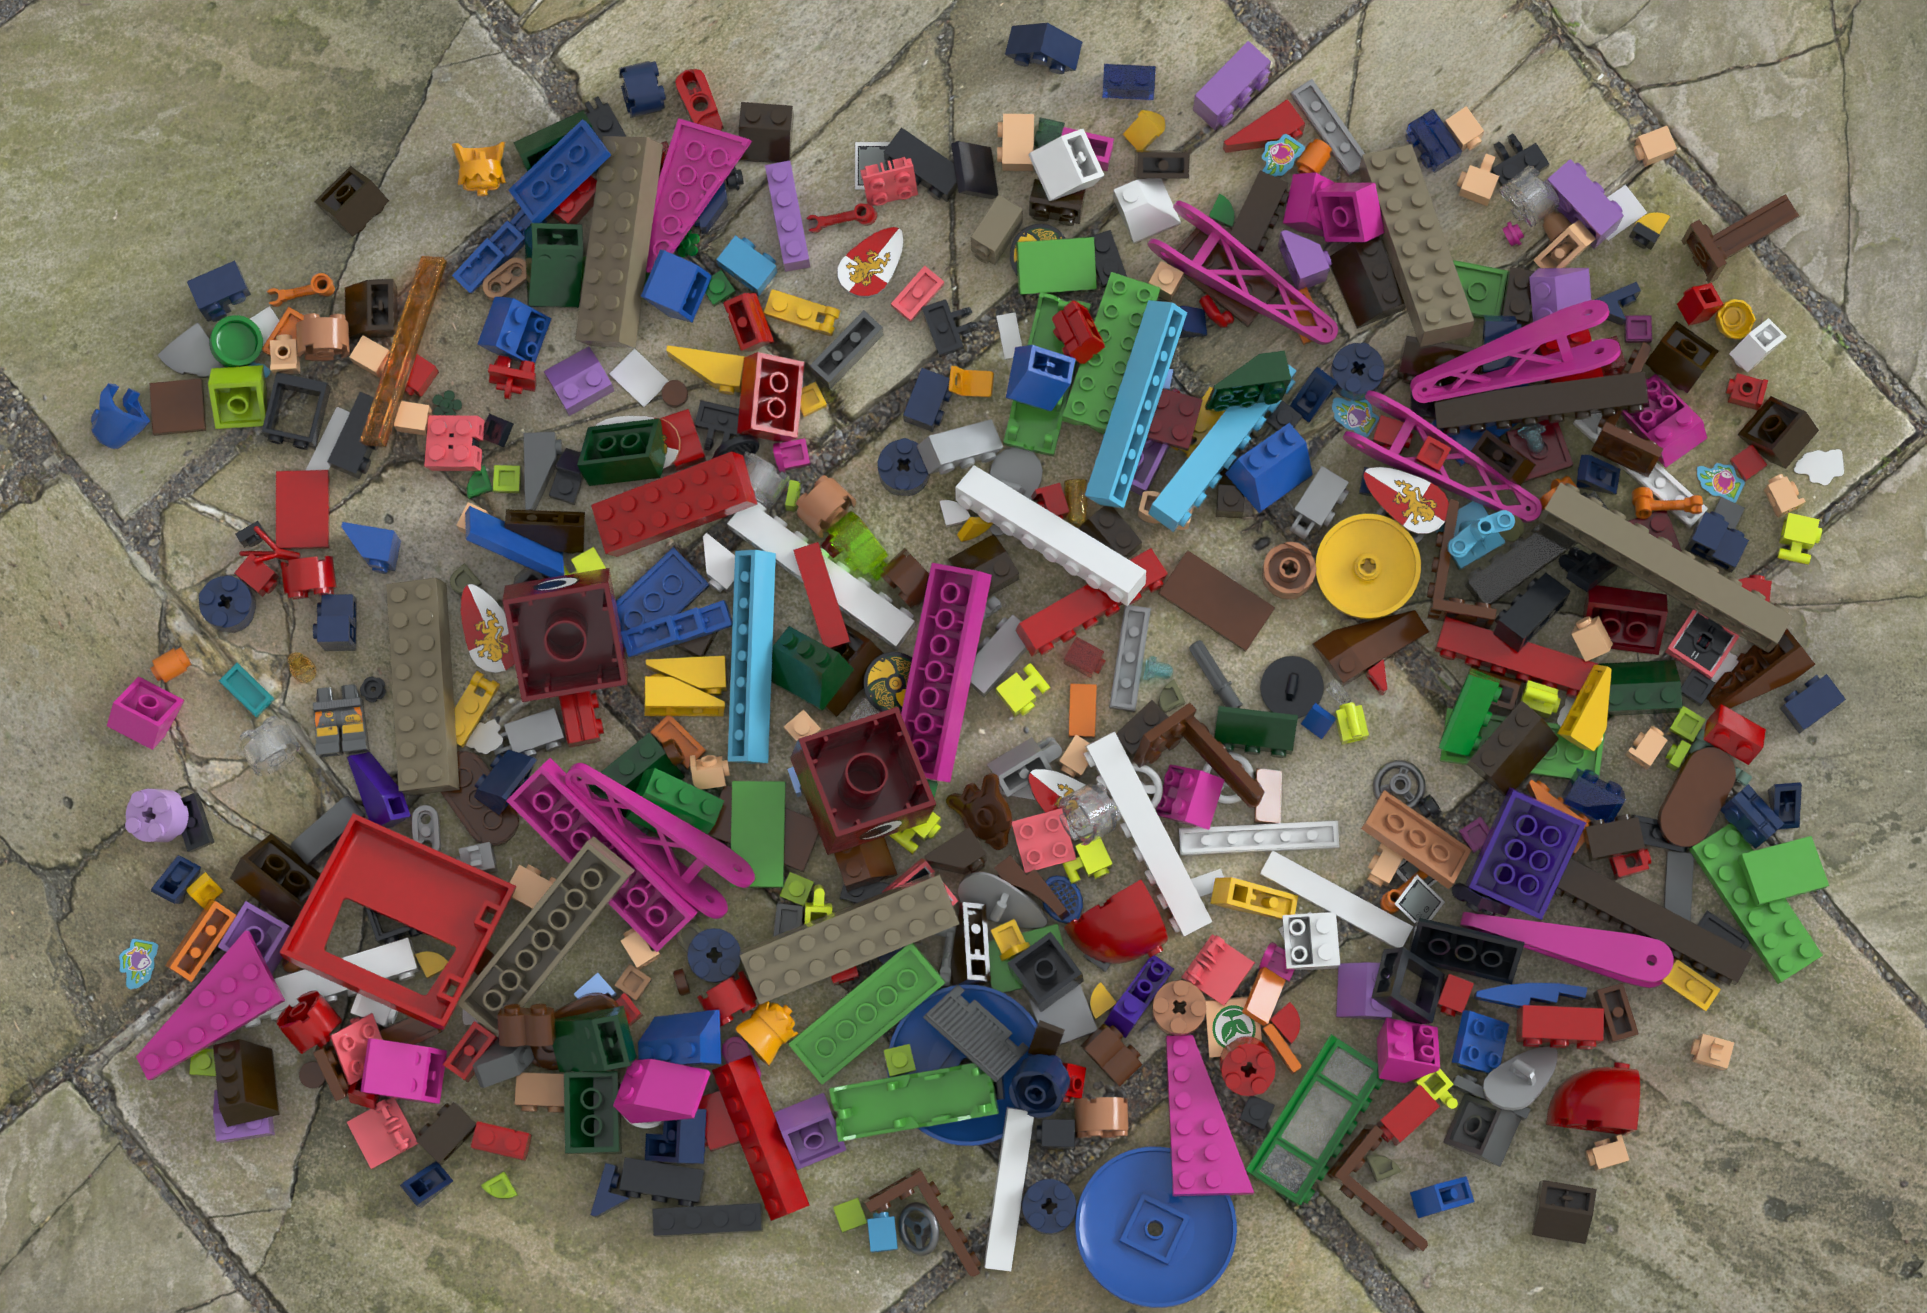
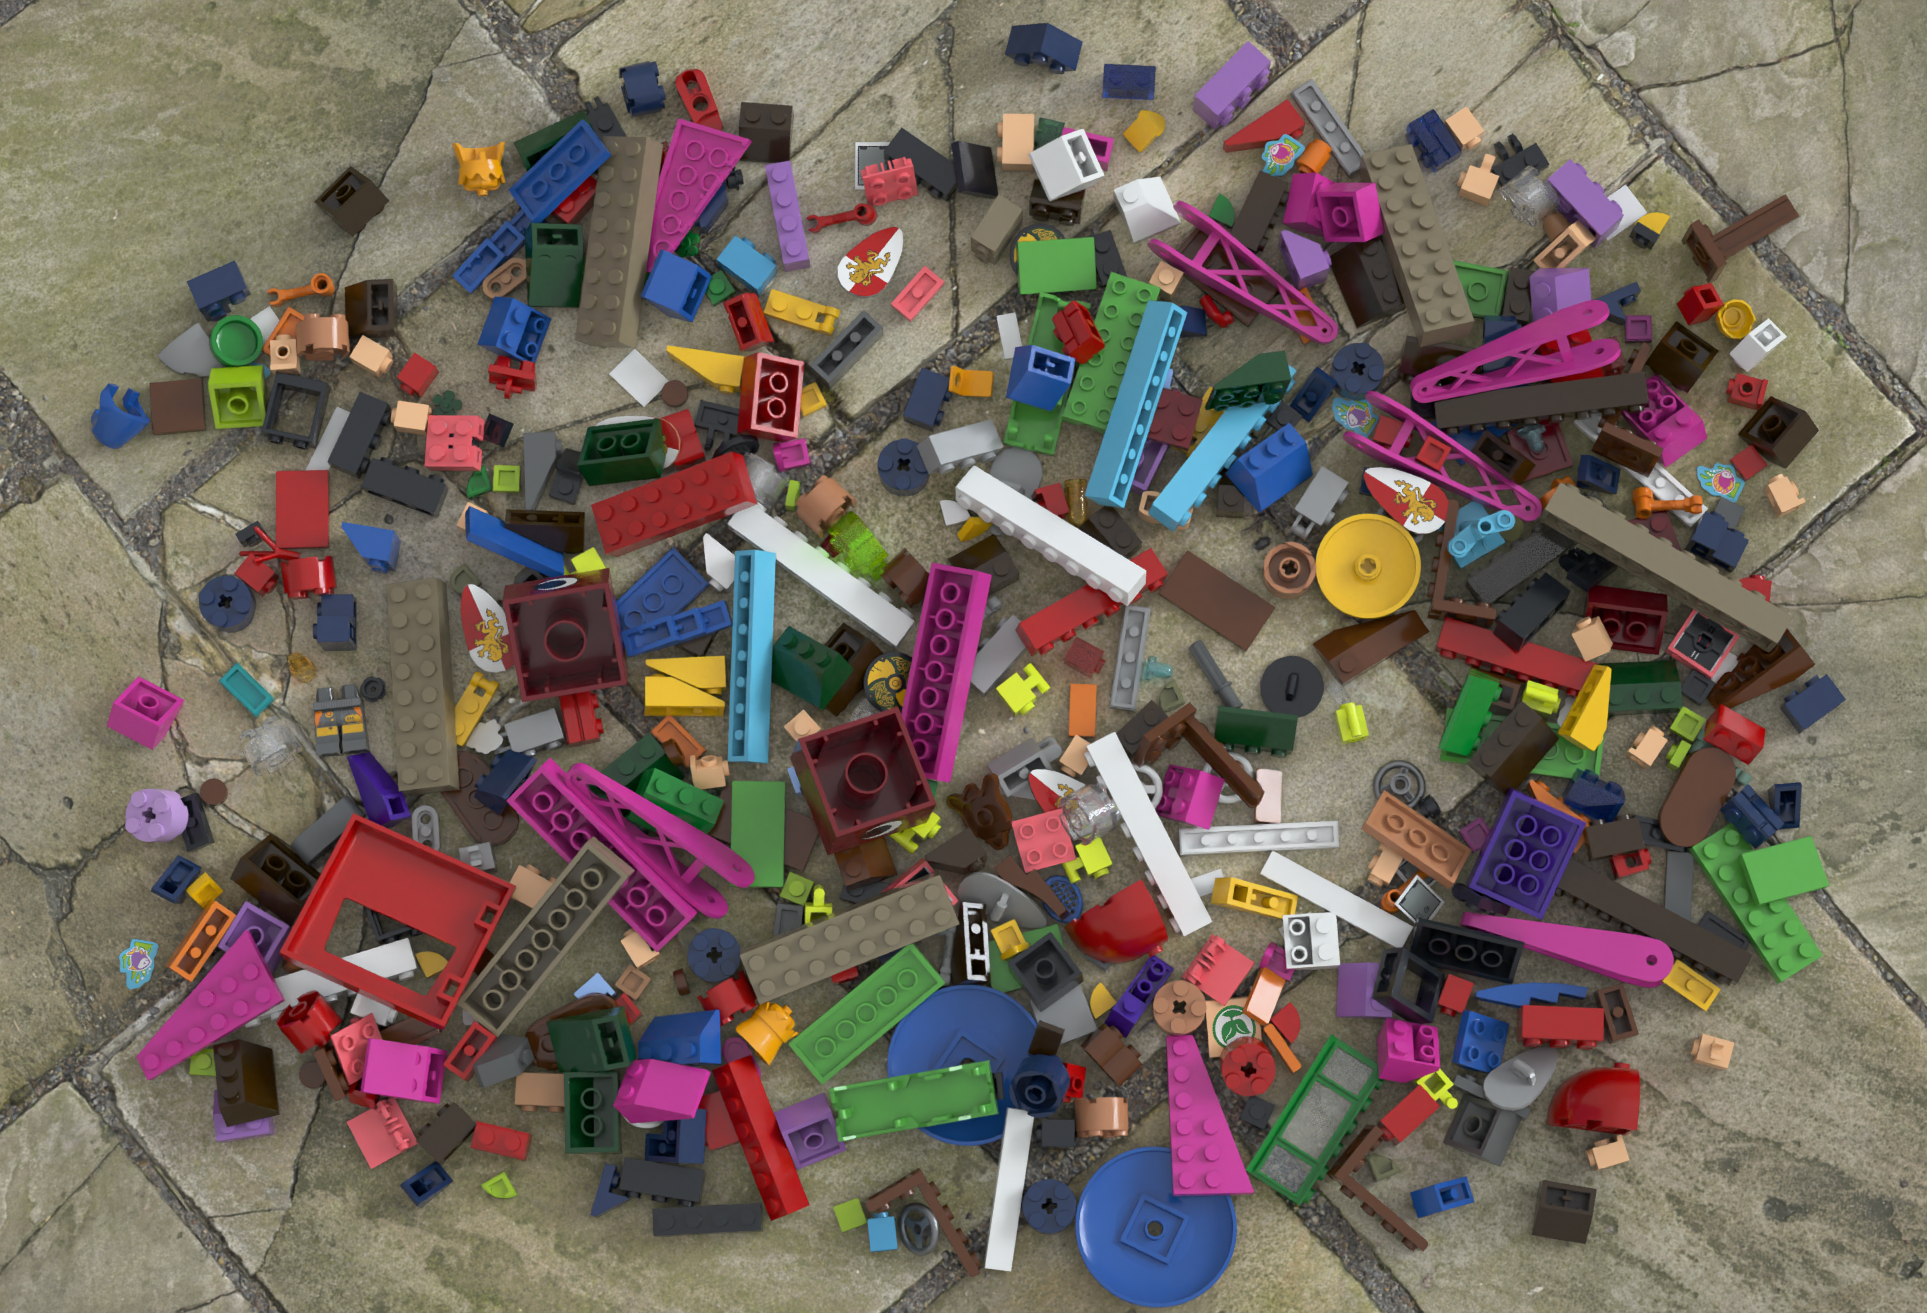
(170, 664): orange brick -> none
(214, 792): none -> reddish brown tile
(403, 351): clear orange tile -> none
(405, 486): none -> black brick
(526, 1025): reddish brown brick -> none
(579, 381): medium lavender slope -> none
(821, 595): red tile -> none
(899, 1060): lime plate -> none
(943, 328): black hinge -> none
(975, 1033): dark grey window -> none
(1162, 164): dark brown brick -> none
(1318, 721): blue tile -> none
(1377, 677): red slope -> none
(1513, 234): dark pink plate -> none
(1655, 146): light nougat brick -> none
(1798, 533): neon yellow brick -> none
(1821, 465): white sticker -> none

